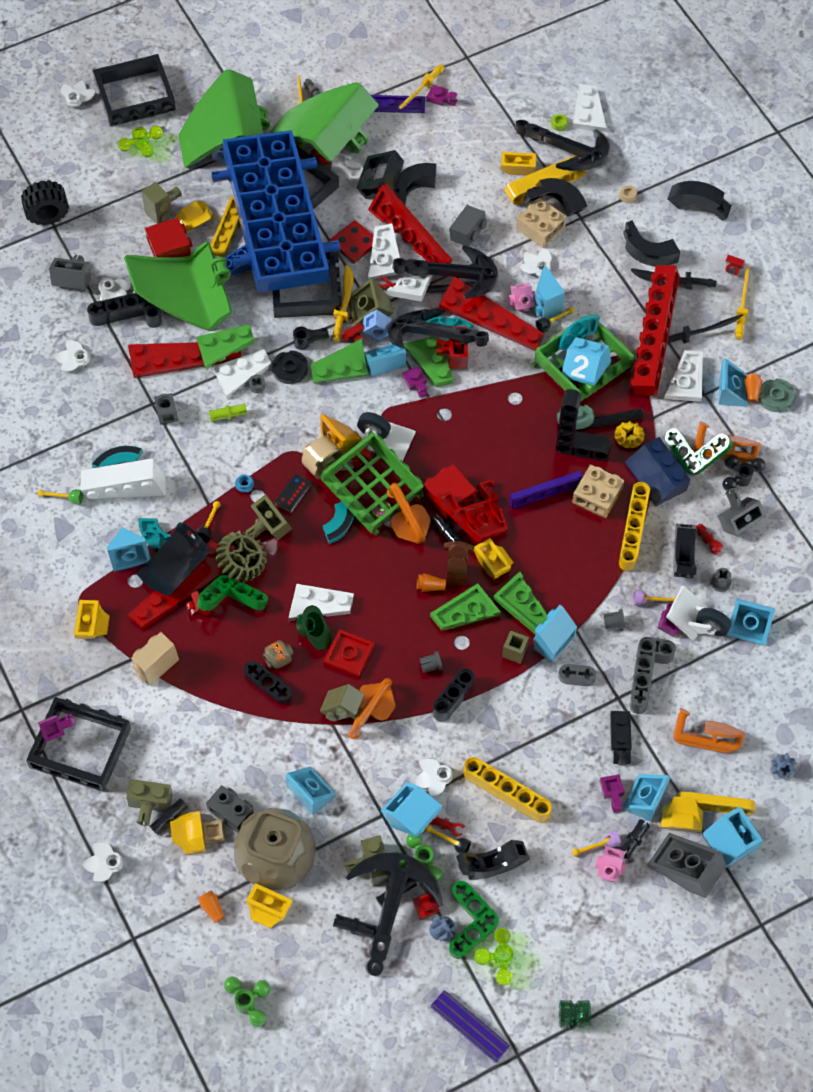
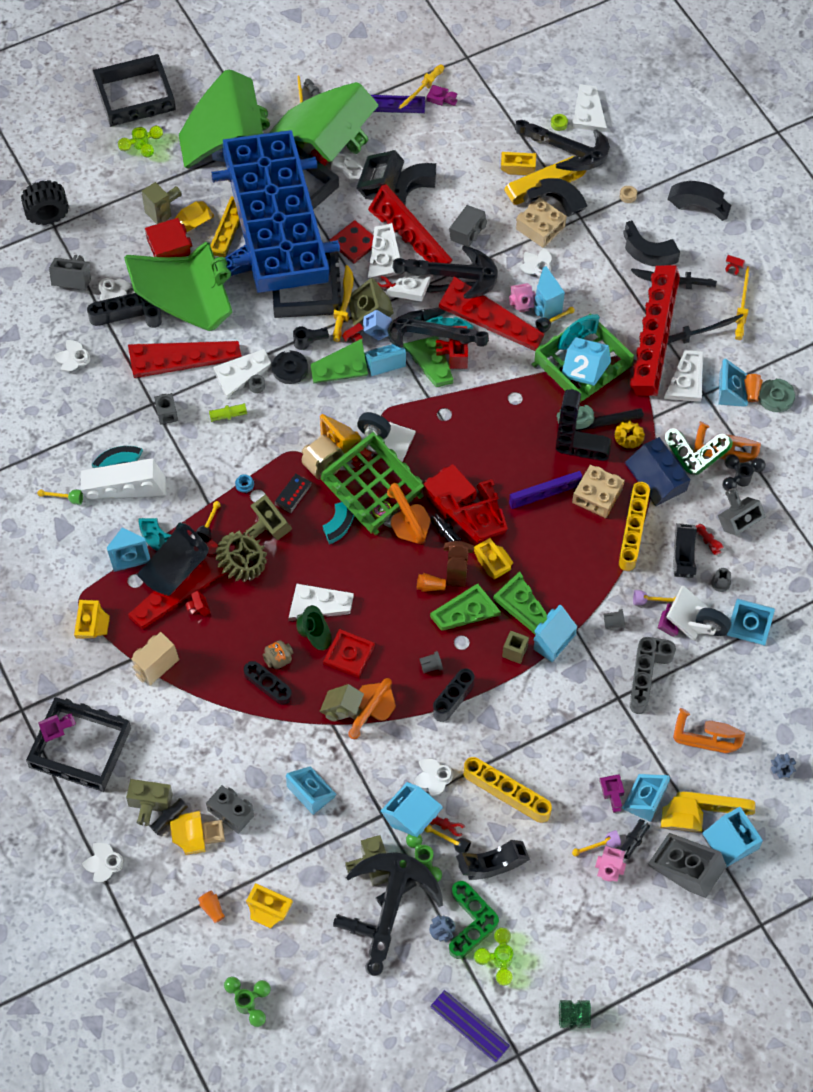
(77, 94): white plate -> none
(220, 344): bright green wing -> none
(228, 587): green beam -> none
(276, 863): dark tan rock -> none
(415, 380): magenta plate -> none
(425, 906): red tile -> none
(576, 675): dark grey beam -> none
(620, 735): black hinge -> none

